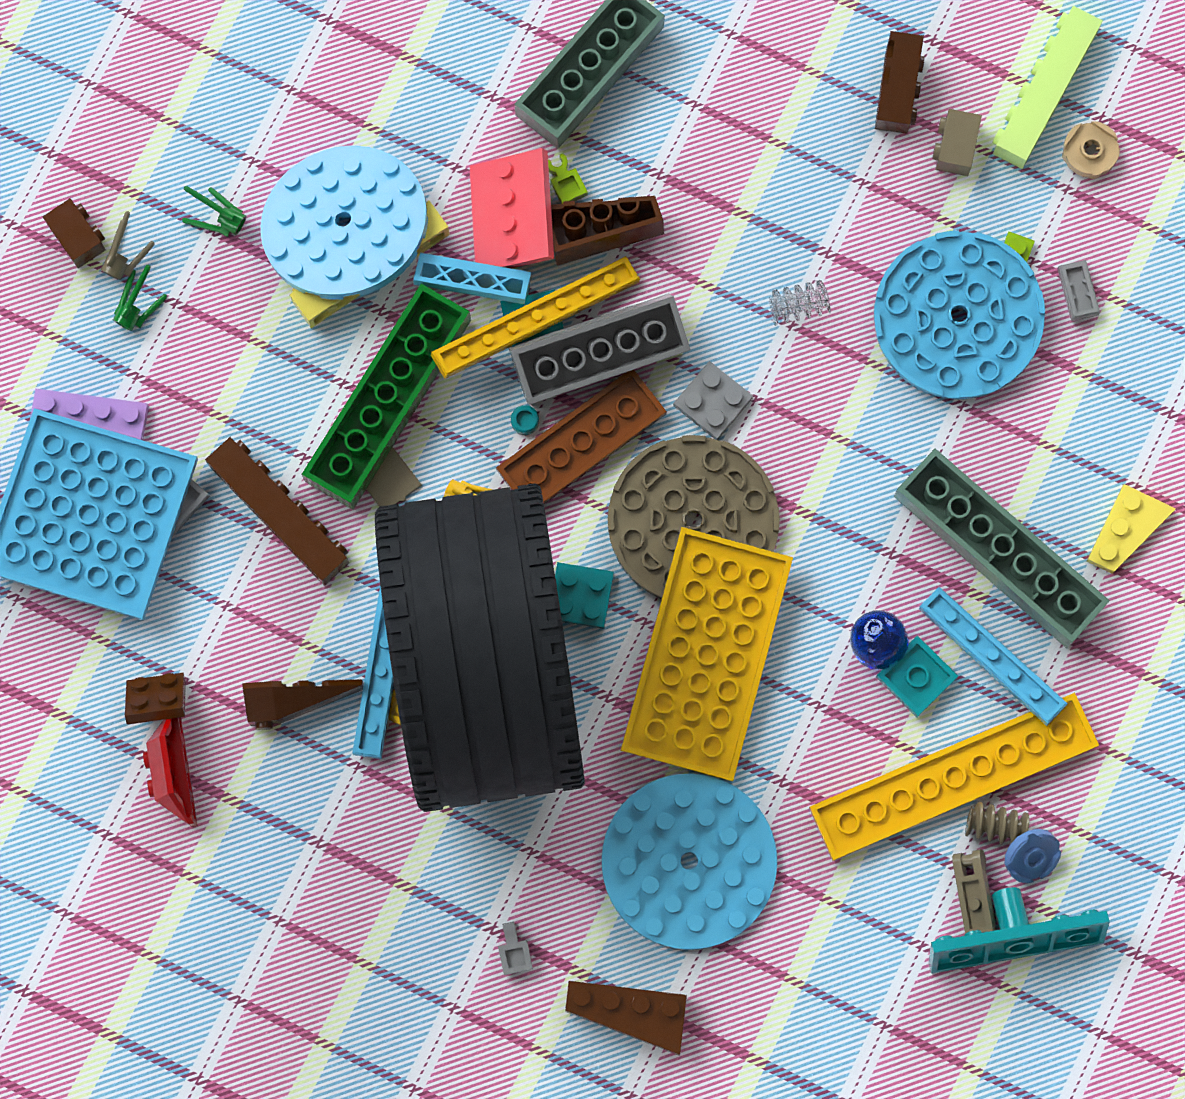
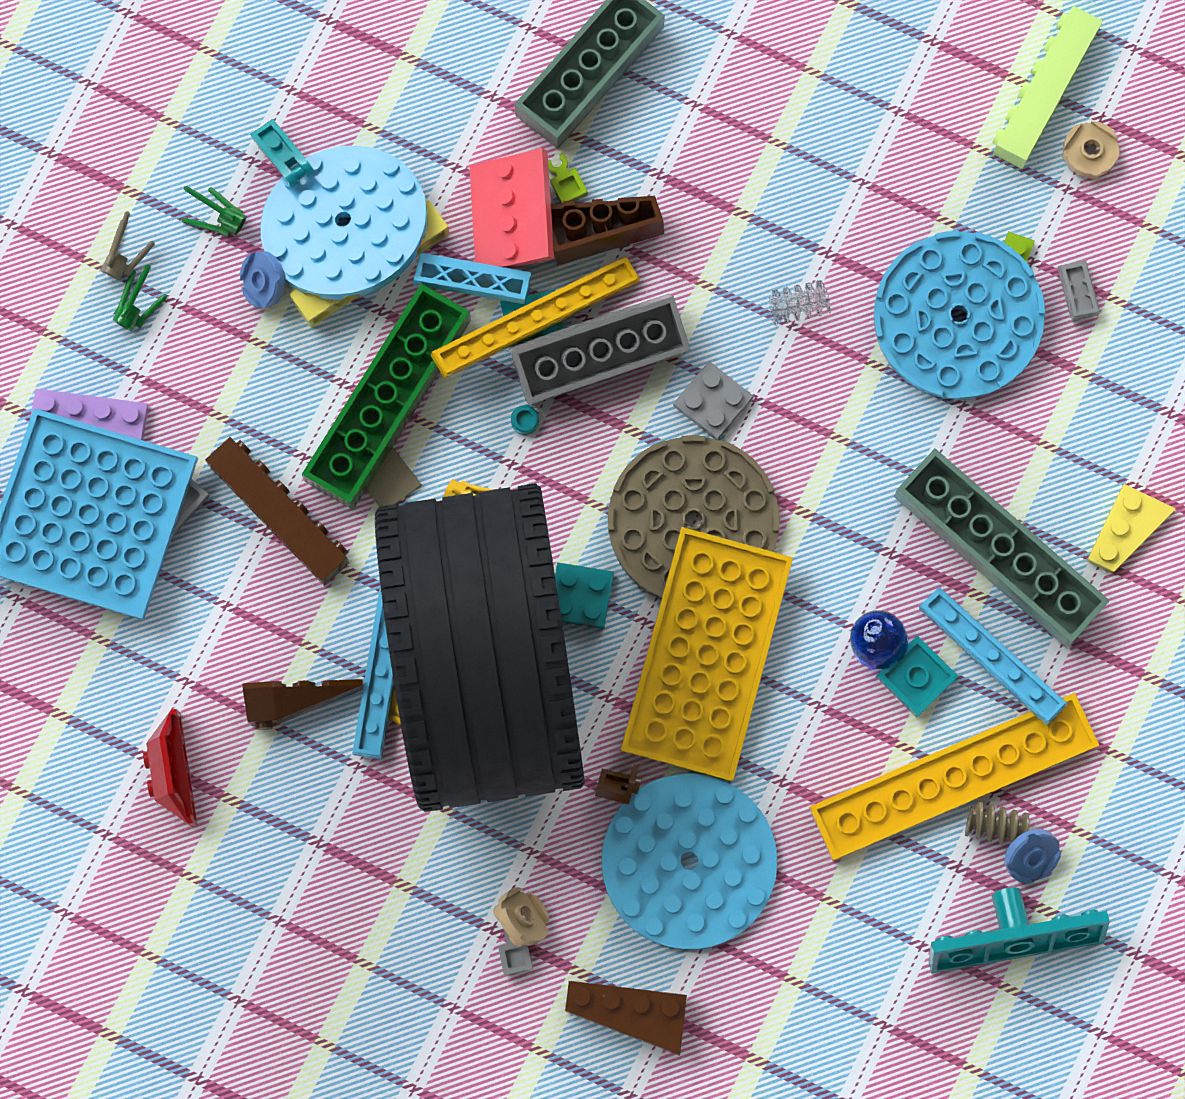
(74, 232): reddish brown brick -> none
(155, 698): reddish brown plate -> none
(262, 279): none -> medium blue tile
(281, 152): none -> teal plate
(521, 930): none -> tan plate
(584, 437): dark orange plate -> none
(617, 785): none -> reddish brown bracket
(900, 82): reddish brown wedge -> none
(958, 142): dark tan brick -> none
(974, 892): dark tan plate -> none

